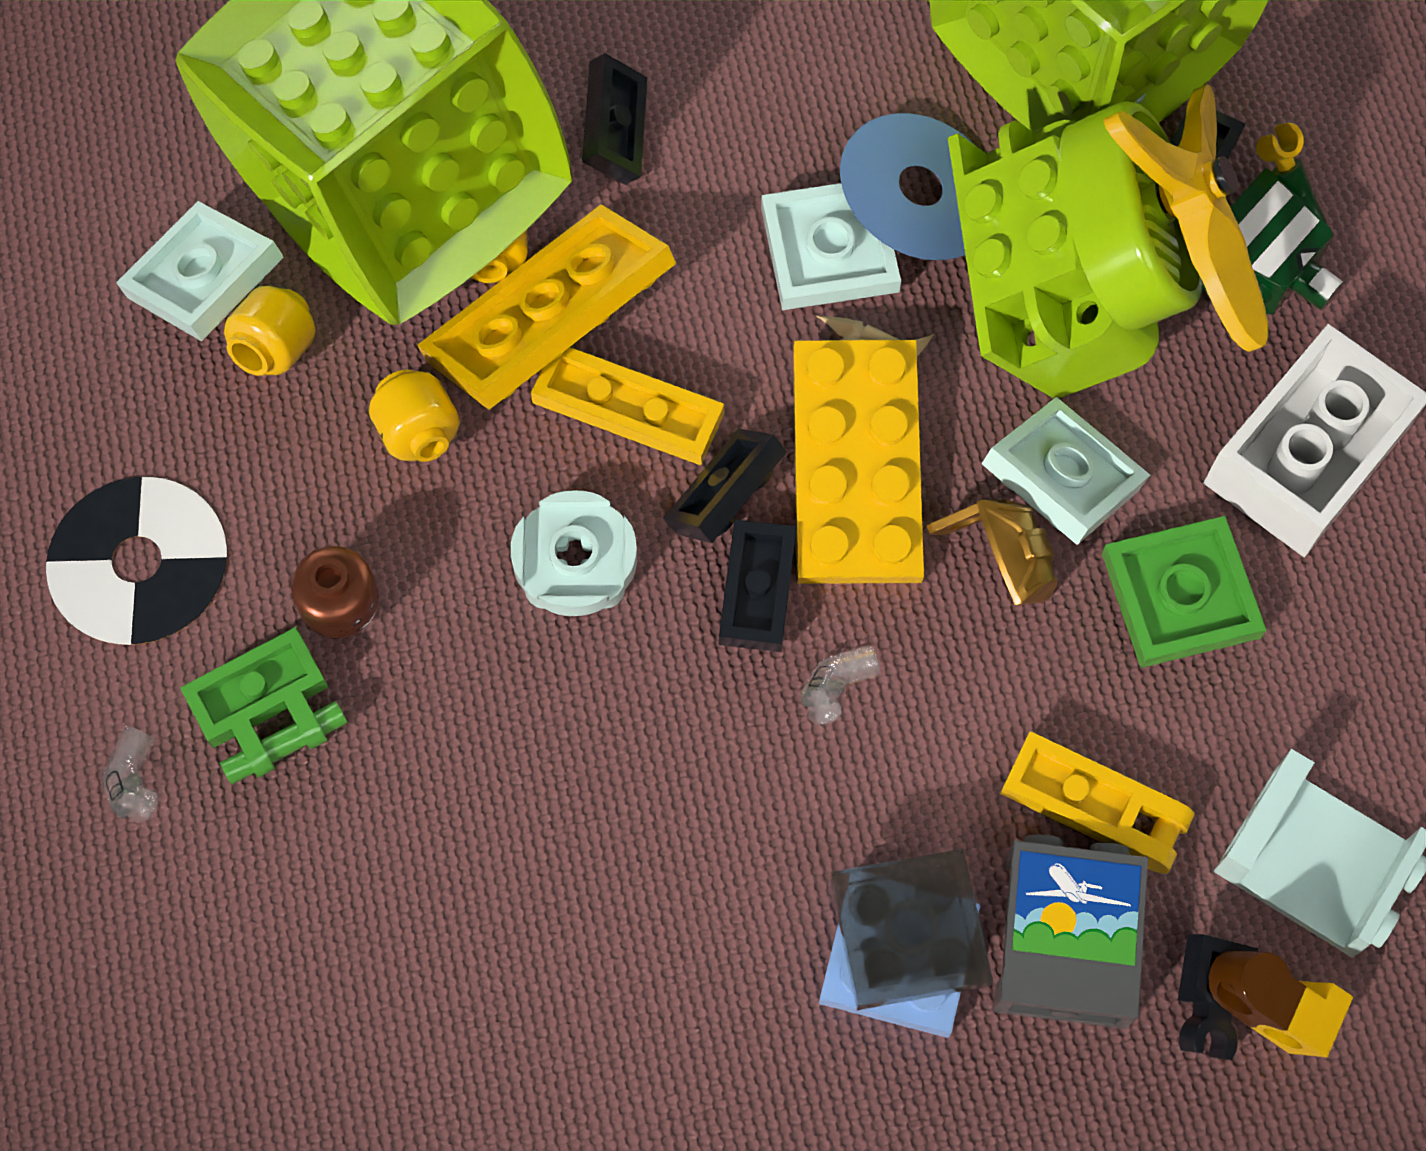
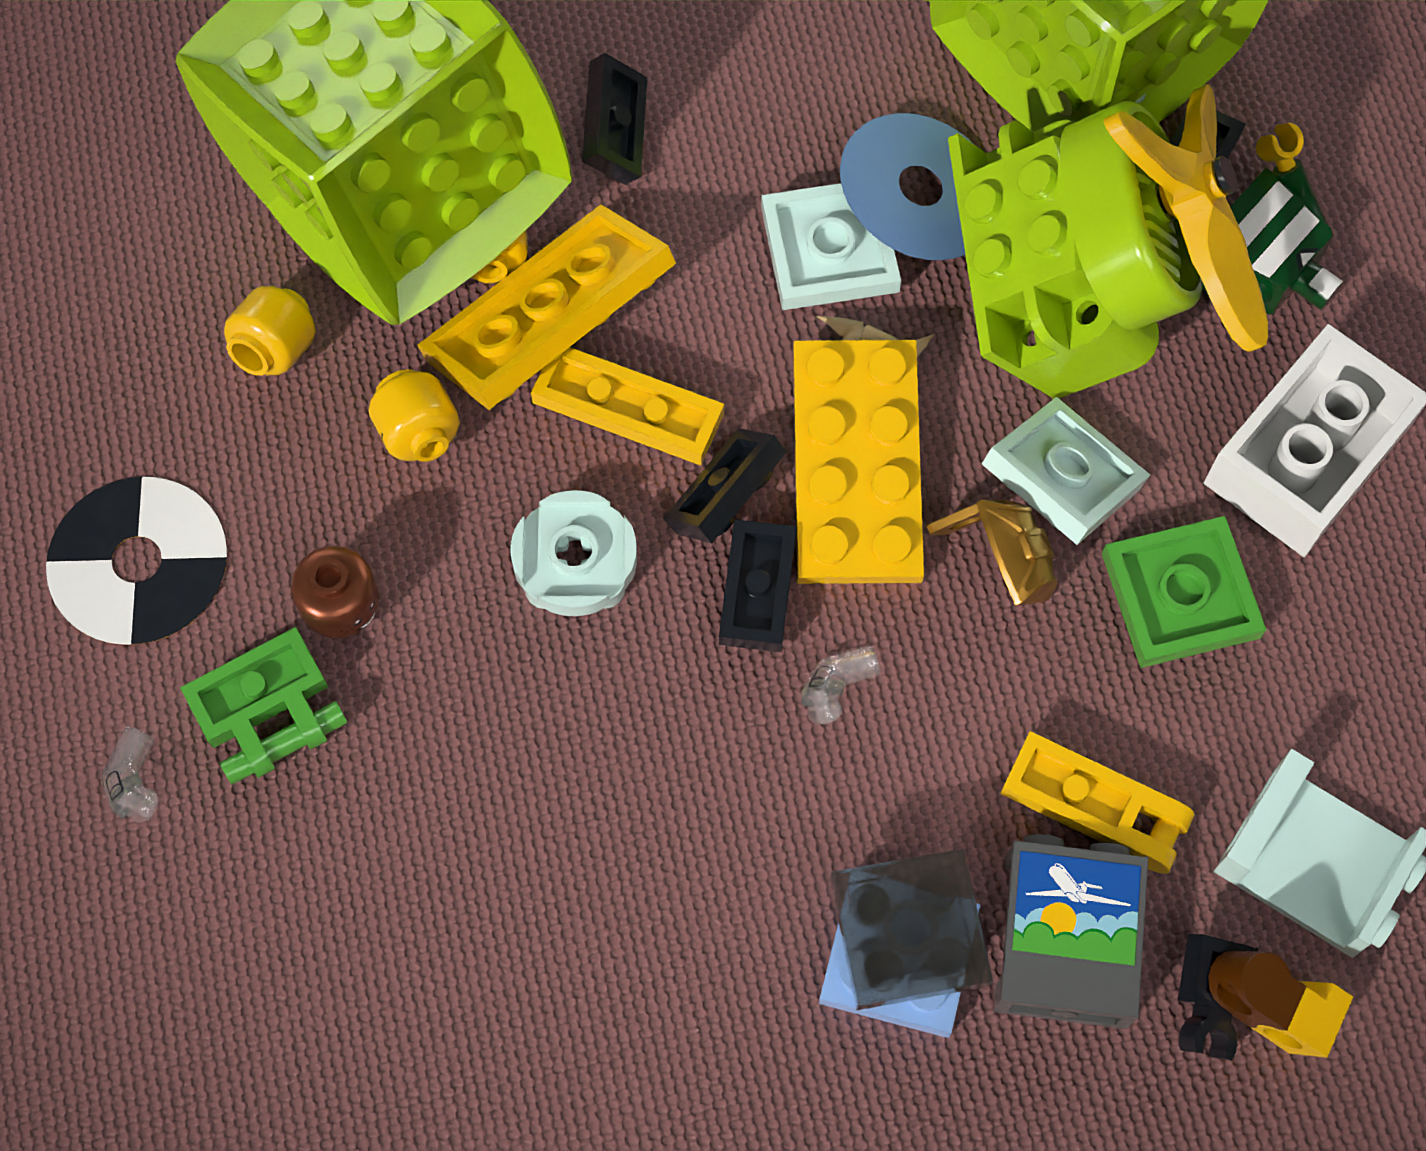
(200, 270): light aqua plate -> none

